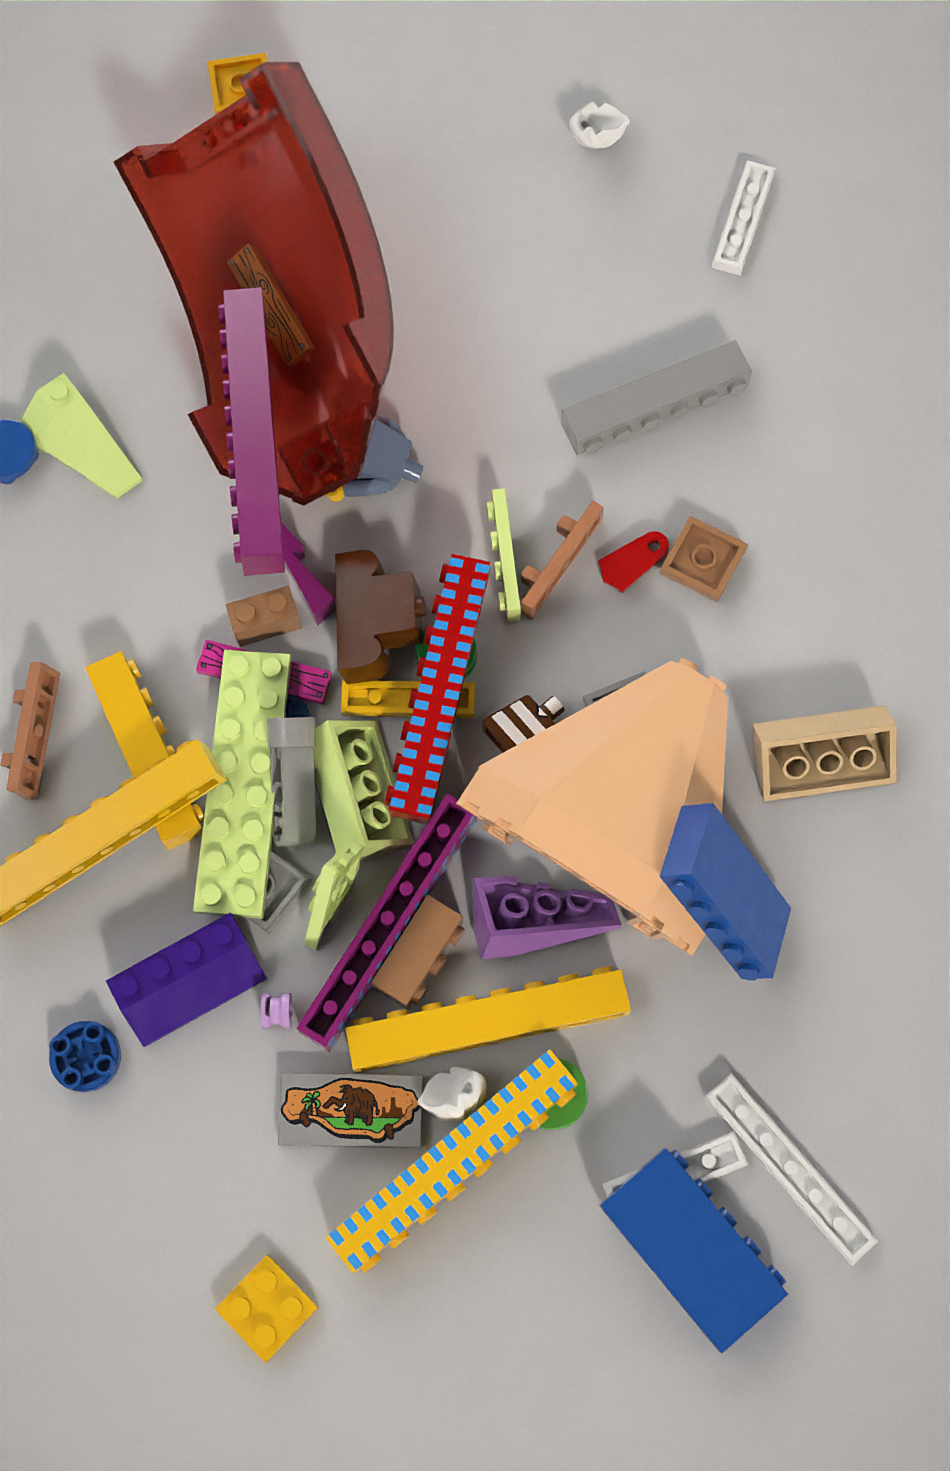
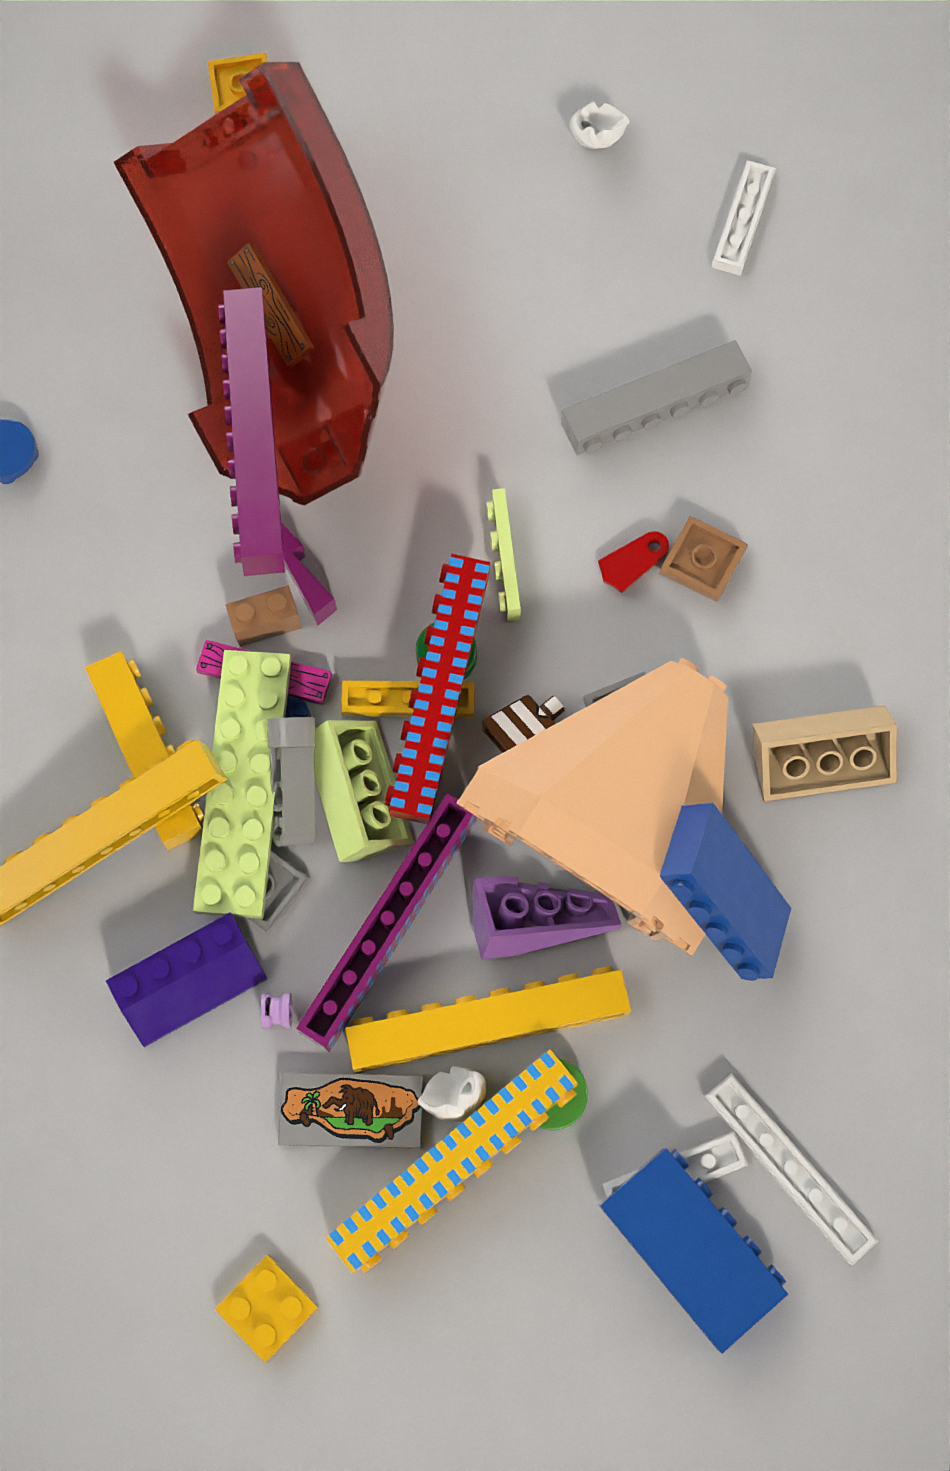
(33, 730): nougat hinge -> none
(74, 435): yellowish green wedge -> none
(84, 1056): blue tile -> none
(332, 890): yellowish green wing -> none
(373, 615): reddish brown brick -> none
(384, 464): sand blue torso -> none
(419, 953): medium nougat brick -> none
(576, 537): nougat hinge -> none

